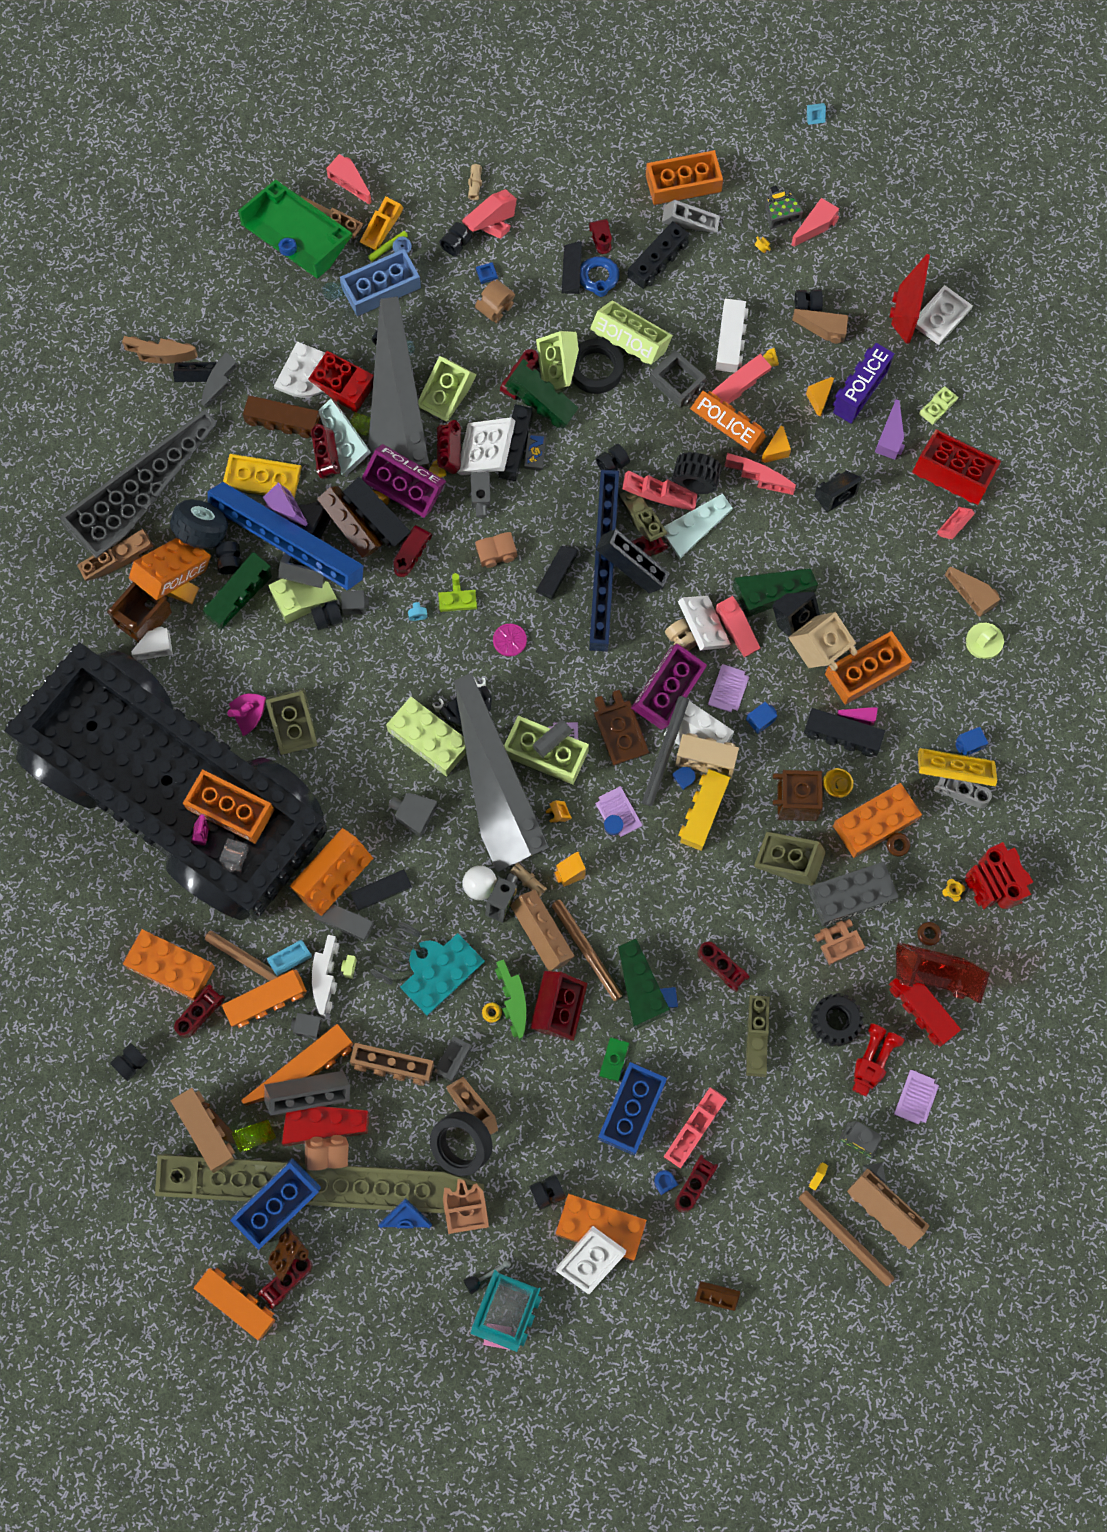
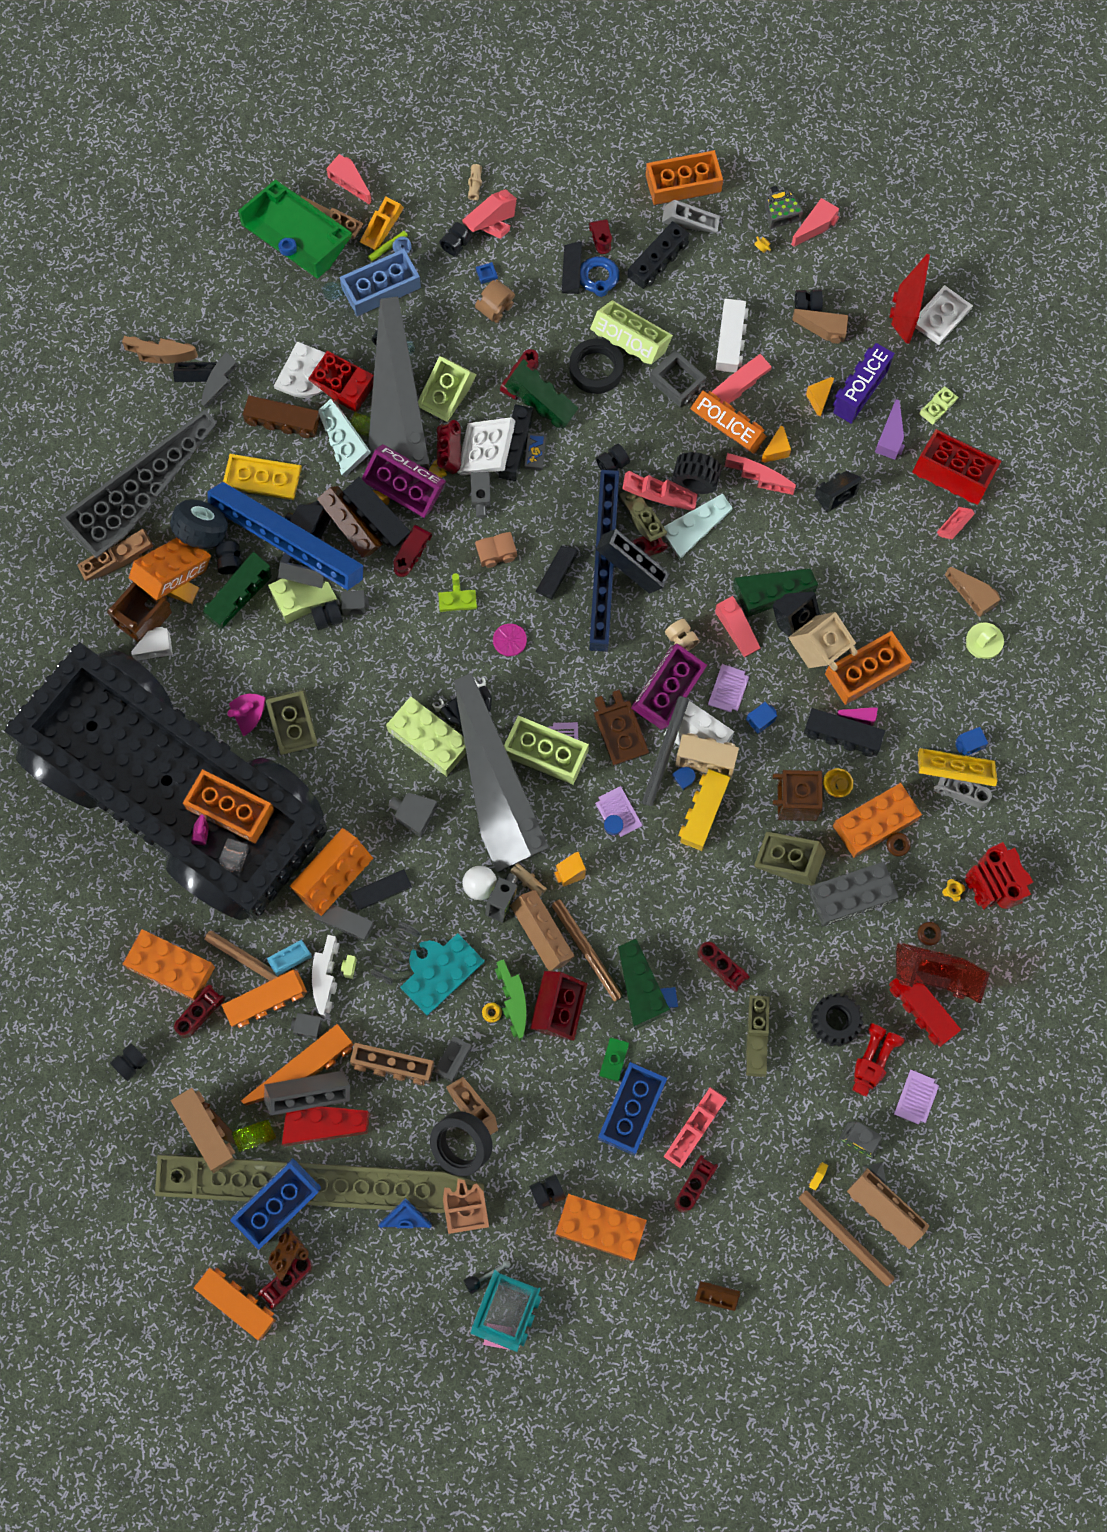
(283, 503): medium lavender slope -> none
(324, 440): dark red piece -> none
(326, 1153): nougat brick -> none
(417, 612): medium azure tile -> none
(552, 738): dark grey axle -> none
(558, 357): yellowish green slope -> none
(560, 811): light orange tile -> none
(590, 1260): white plate -> none
(664, 1181): blue tile -> none
(704, 622): white plate -> none
(771, 357): yellow tile -> none
(816, 113): medium azure tile -> none
(842, 947): nougat plate -> none

